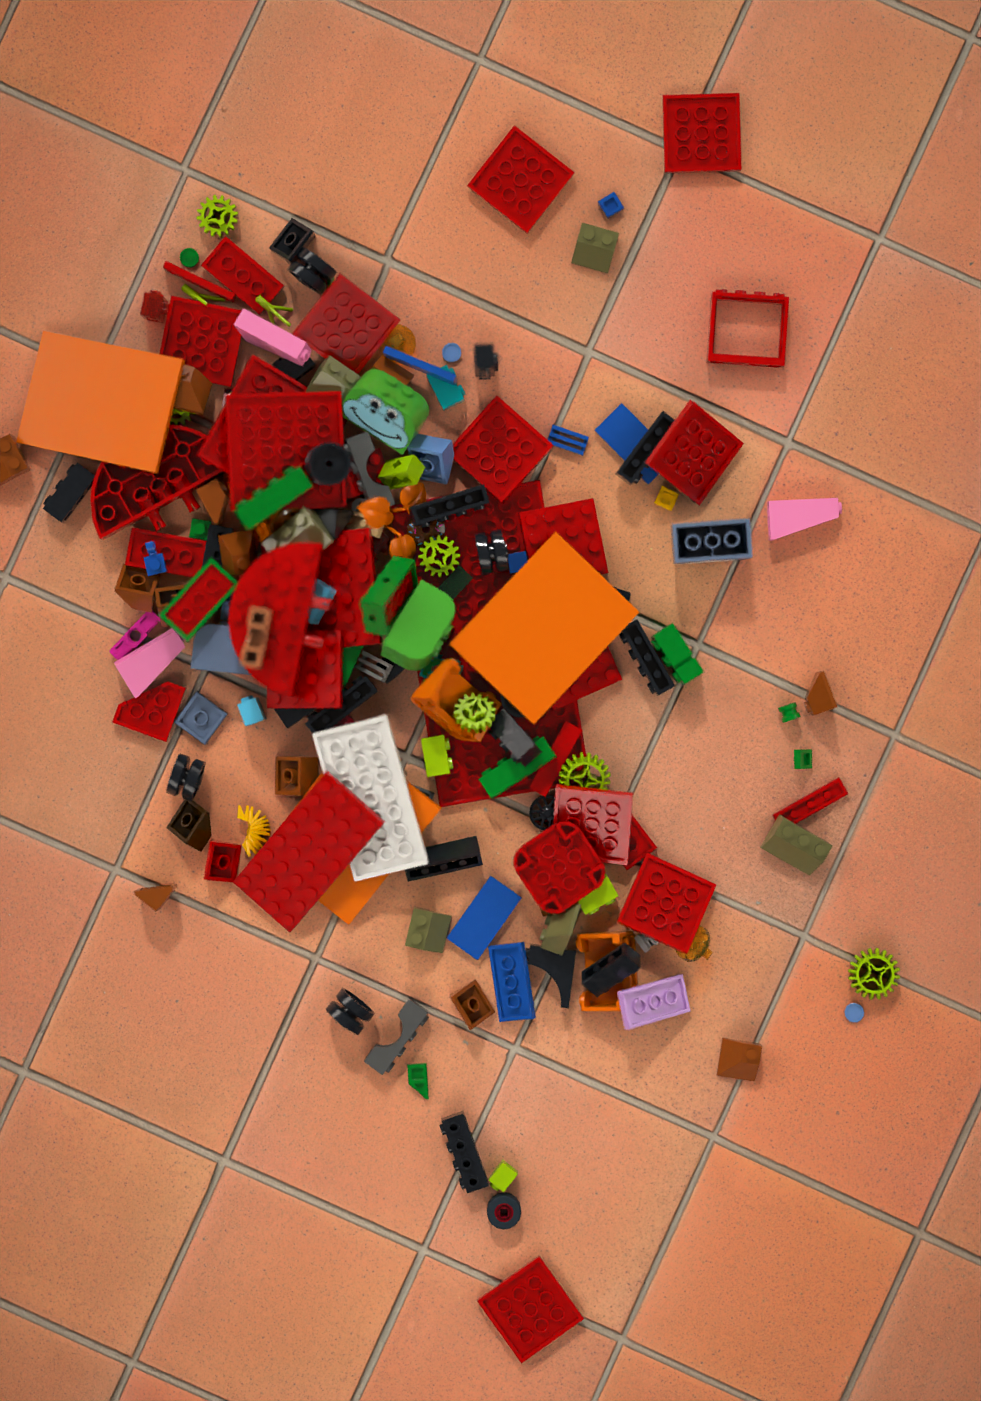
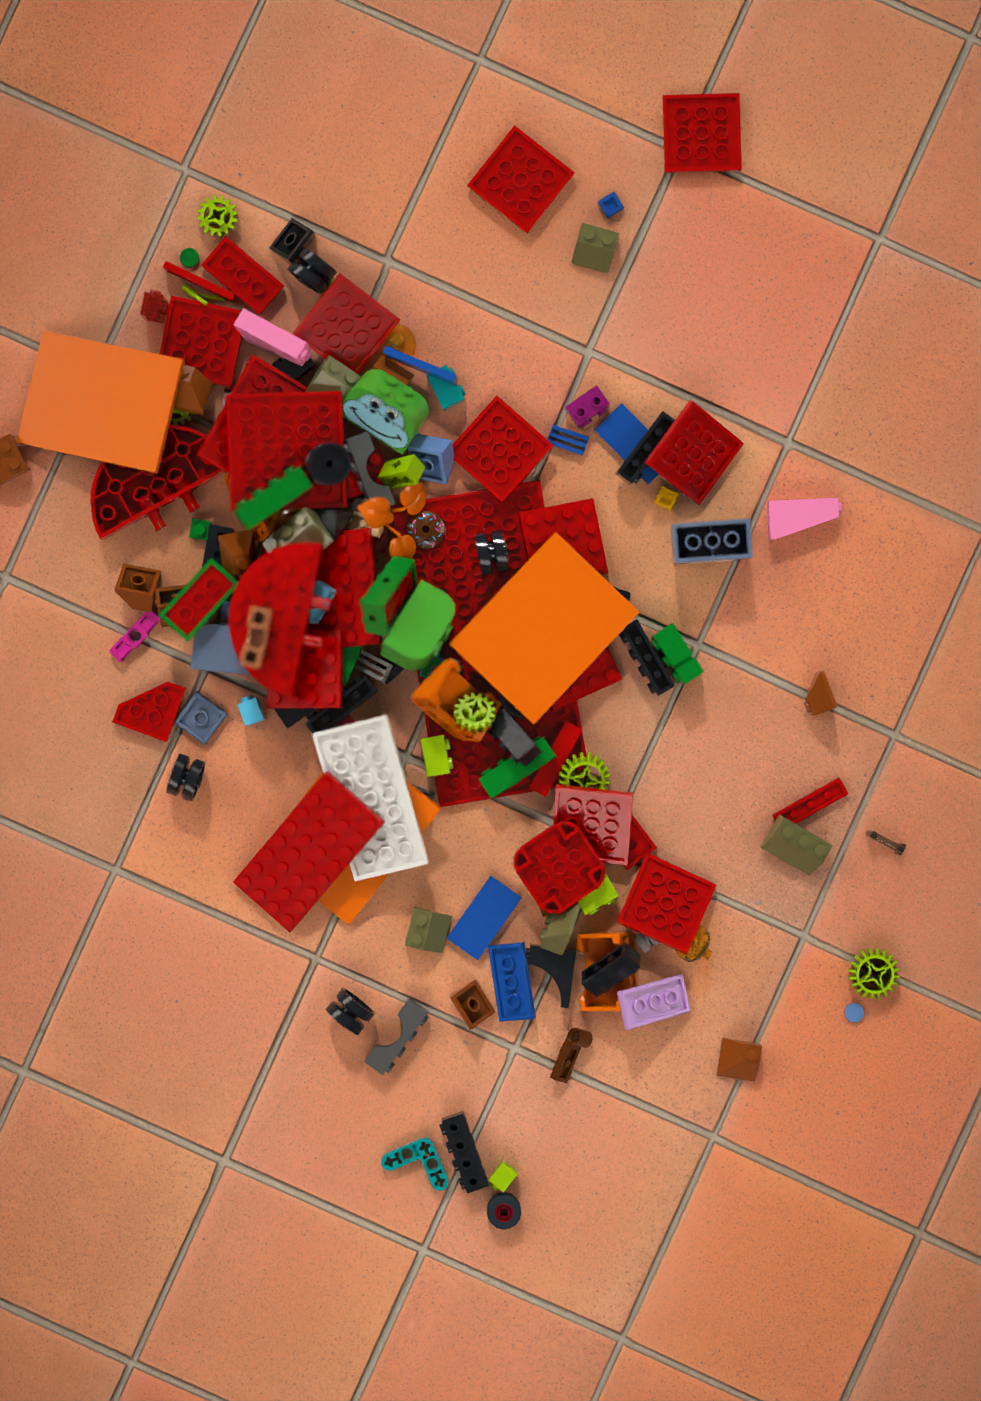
(69, 492): black brick -> none
(149, 660): bright pink slope -> none
(154, 562): blue plate -> none
(155, 896): dark orange slope -> none
(181, 554): red plate -> none
(191, 825): dark brown slope -> none
(215, 500): dark orange slope -> none
(222, 861): red slope -> none
(255, 829): yellow hair -> none
(271, 309): lime plant -> none
(294, 774): dark orange slope -> none
(418, 1078): green tile -> none
(418, 1154): none -> teal beam
(430, 559): lime gear -> none
(443, 855): black brick -> none
(447, 505): black brick -> none
(451, 352): medium blue piece -> none
(455, 582): clear green tile -> none
(485, 361): black brick -> none
(516, 561): blue tile -> none
(530, 1309): red plate -> none
(546, 812): black wheel -> none
(569, 1052): none -> reddish brown plate
(587, 406): none -> magenta brick
(757, 297): red window -> none
(789, 712): green wheel -> none
(803, 759): green plate -> none
(899, 848): none -> clear smoke piece

